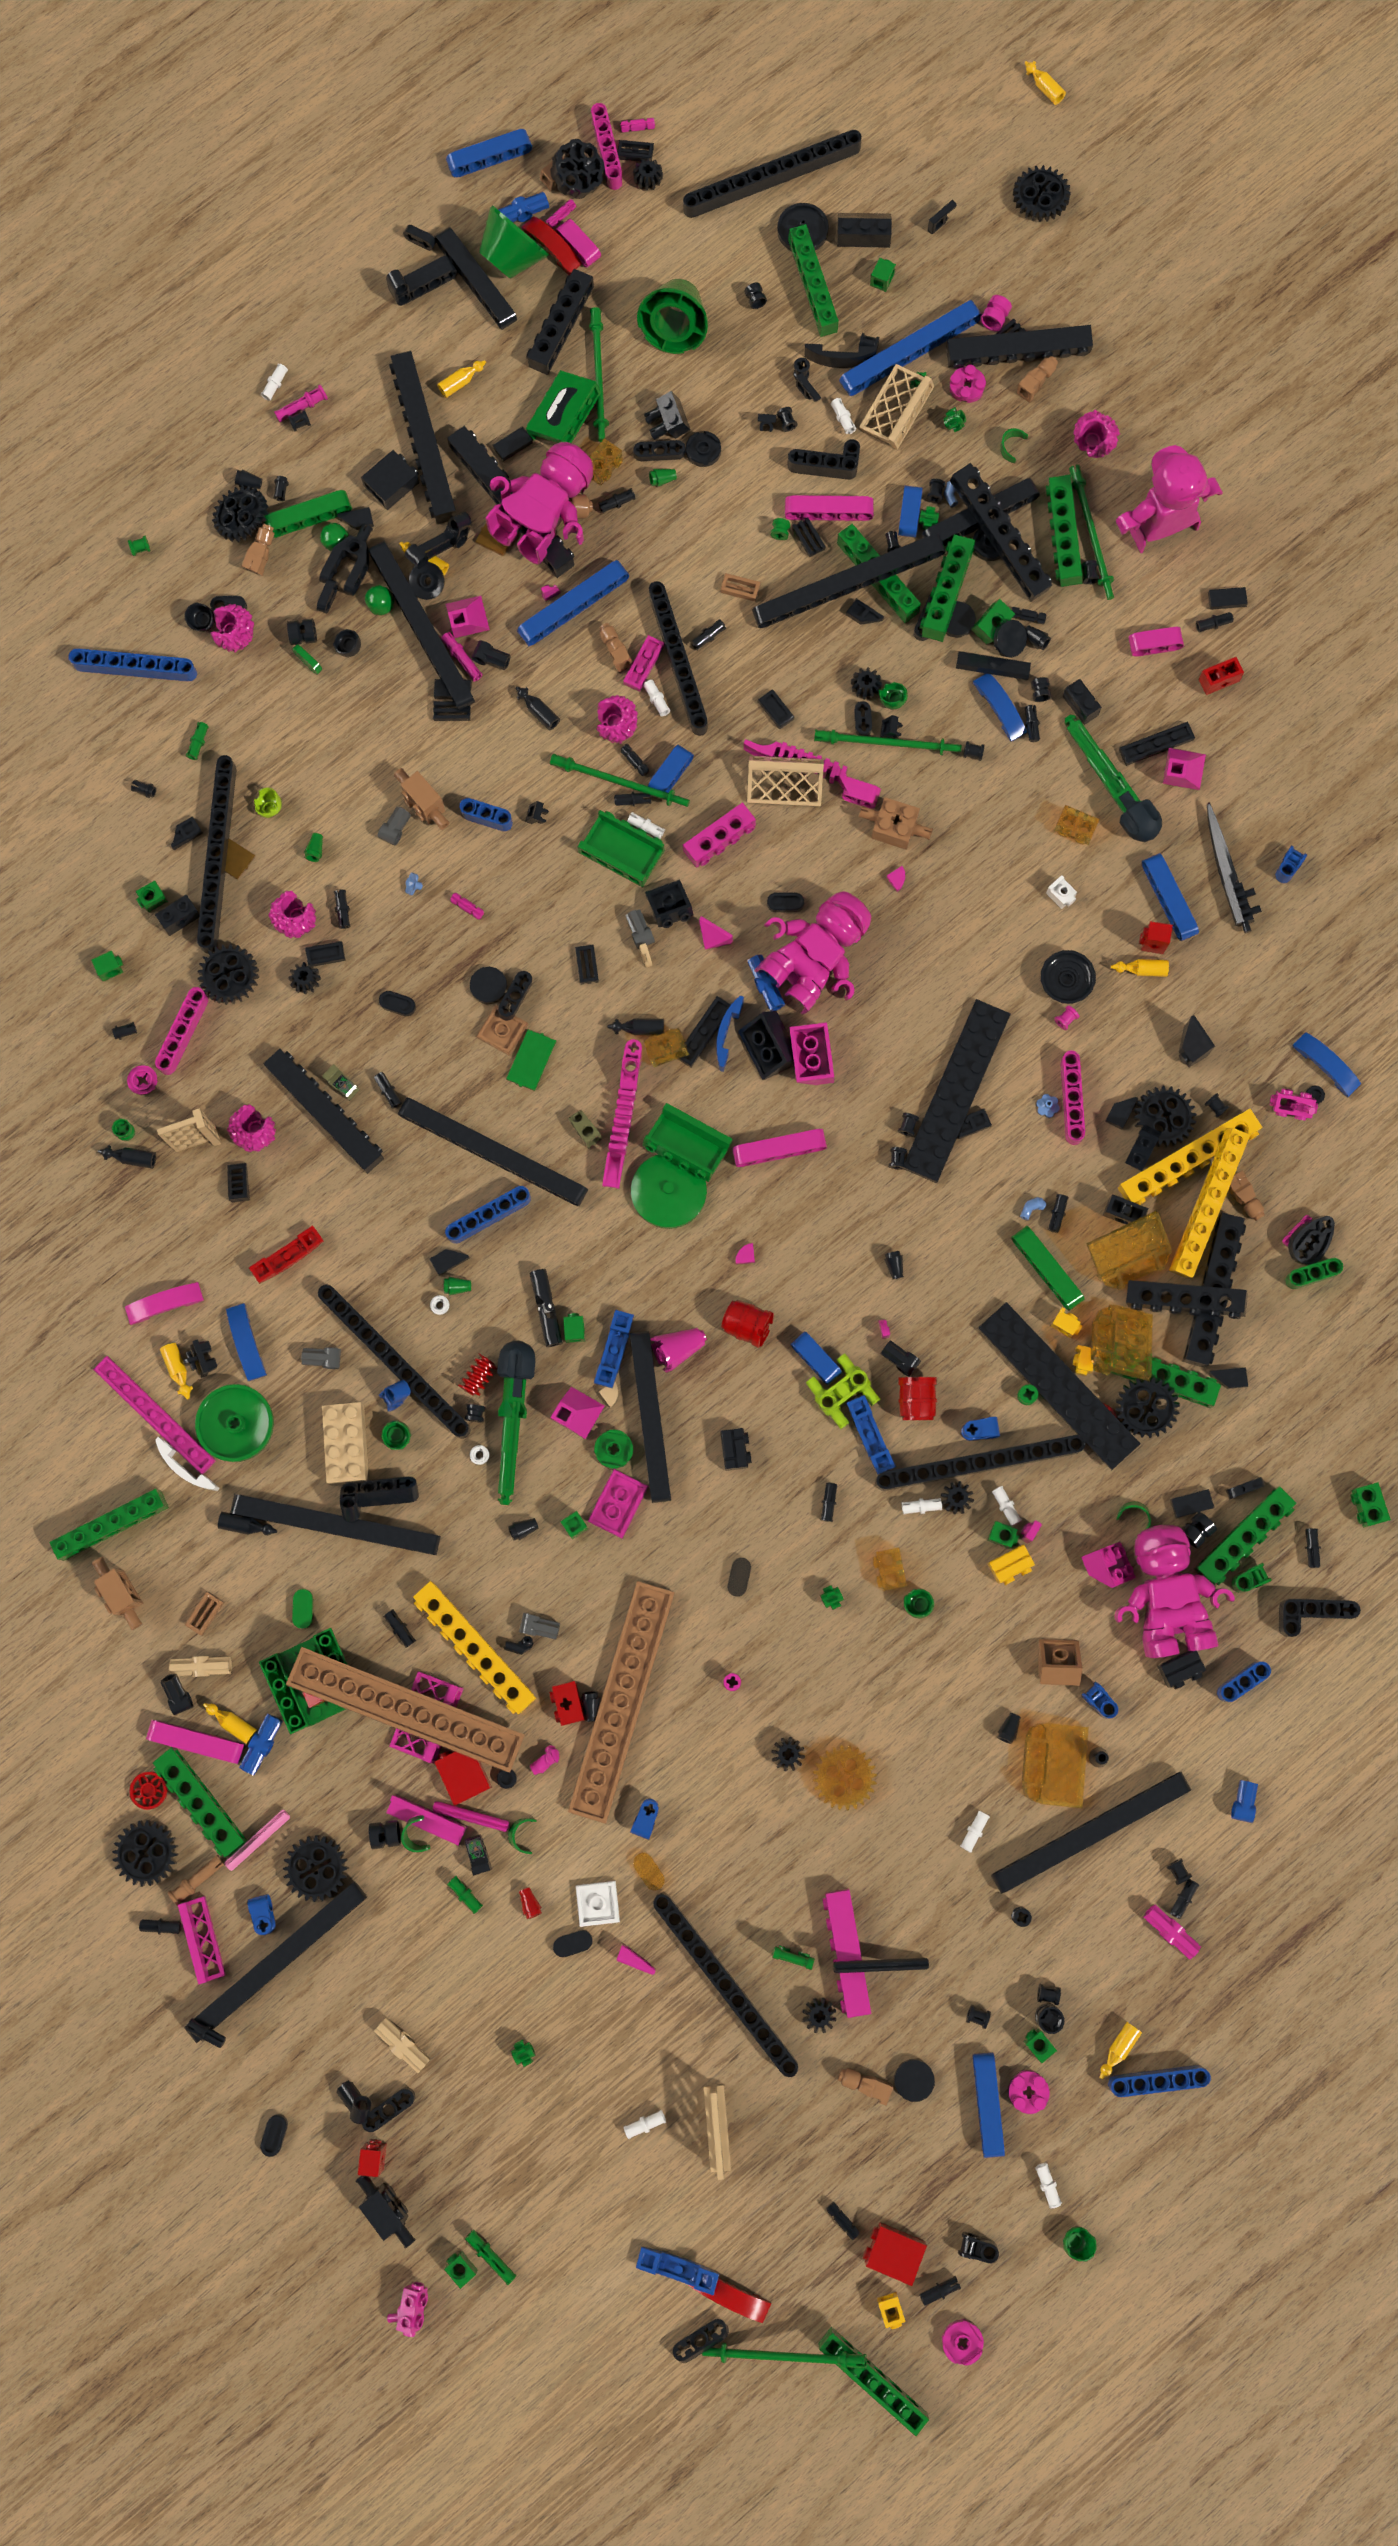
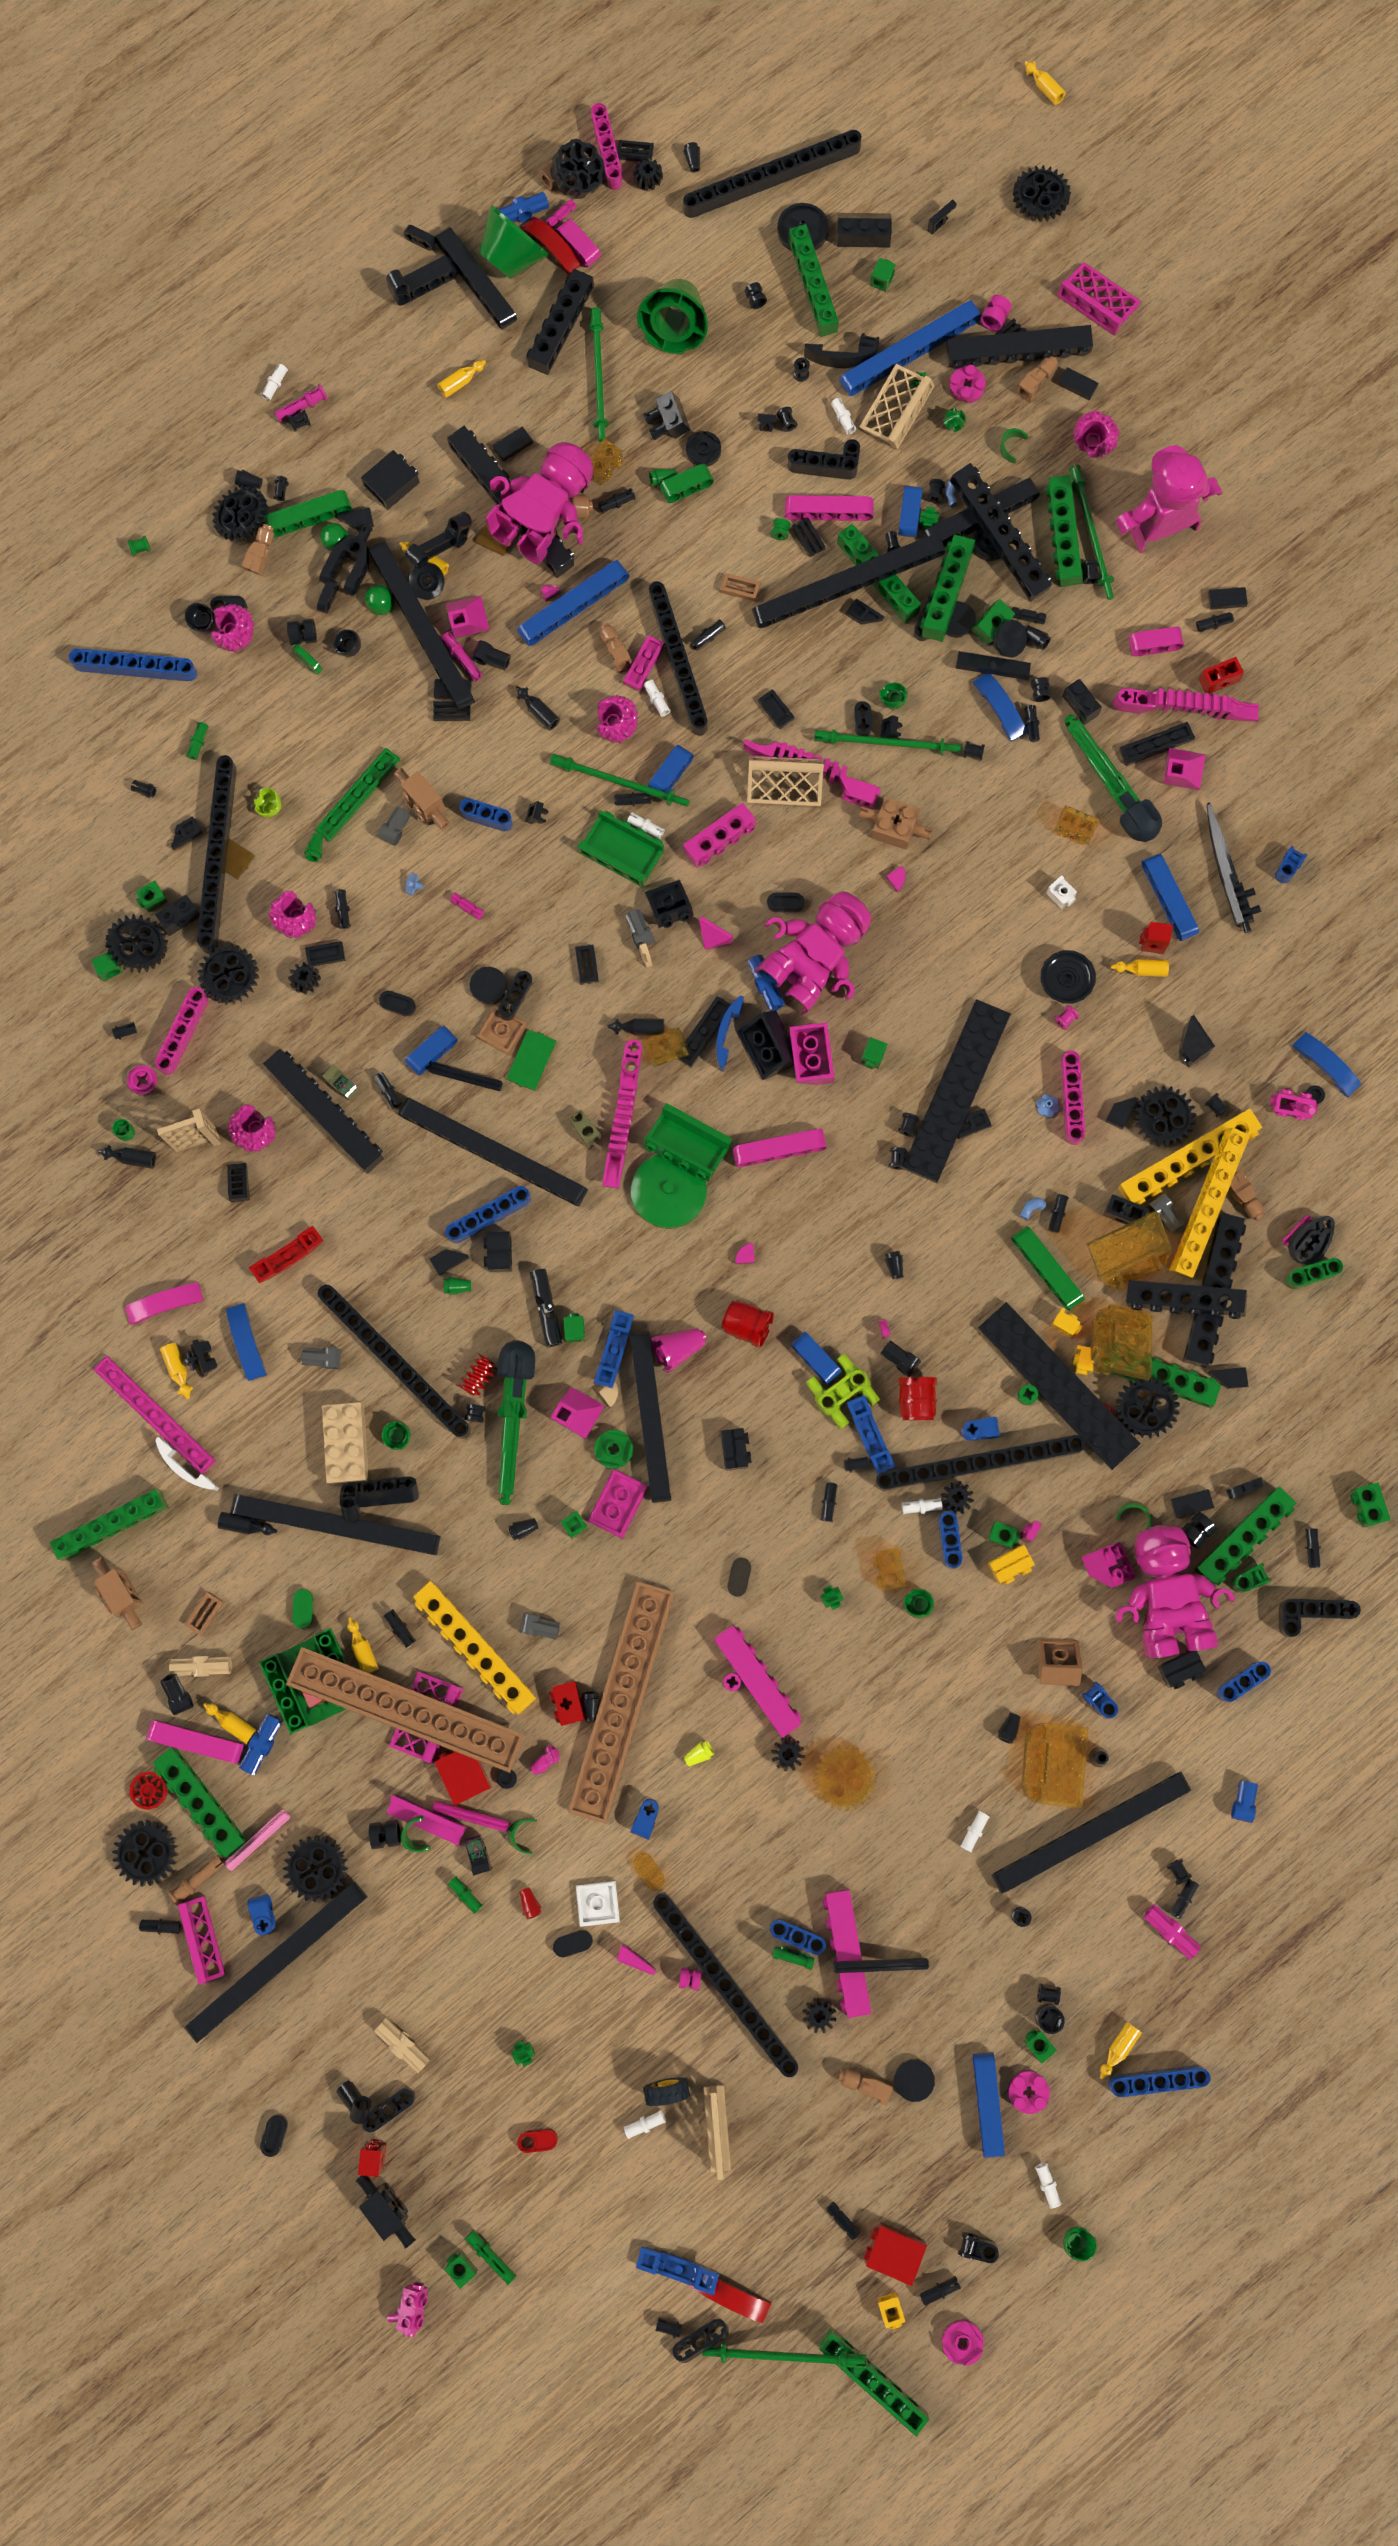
(138, 958): none -> black gear
(206, 2033): black axle -> none
(234, 1423): green dish -> none
(357, 794): none -> green tile
(361, 1649): none -> yellow wheel
(395, 1394): blue piece -> none
(423, 435): black brick -> none
(431, 1050): none -> blue beam
(433, 1305): white plate -> none
(465, 1076): none -> black axle
(479, 1448): white plate -> none
(489, 153): blue beam -> none
(498, 1251): none -> black brick
(520, 1647): black arm -> none
(542, 2140): none -> red piece
(564, 408): green panel -> none
(635, 760): black axle -> none
(637, 125): dark pink axle -> none
(666, 2091): none -> black wheel
(669, 2327): none -> black pin
(673, 455): black beam -> none
(685, 1978): none -> dark pink wheel
(686, 483): none -> green beam
(692, 155): none -> black cone
(699, 1754): none -> neon yellow cone
(757, 1681): none -> dark pink brick
(805, 1943): none -> blue beam
(806, 388): black tile -> none
(856, 1464): none -> black pin
(859, 683): black gear -> none
(873, 1053): none -> green brick
(950, 1549): none -> blue beam
(978, 2016): black bush -> none
(1006, 1506): white pin -> none
(1078, 383): none -> black tile
(1090, 306): none -> dark pink fence
(1128, 701): none -> dark pink piece
(1143, 1147): black brick -> none
(1168, 1215): none -> dark grey piece

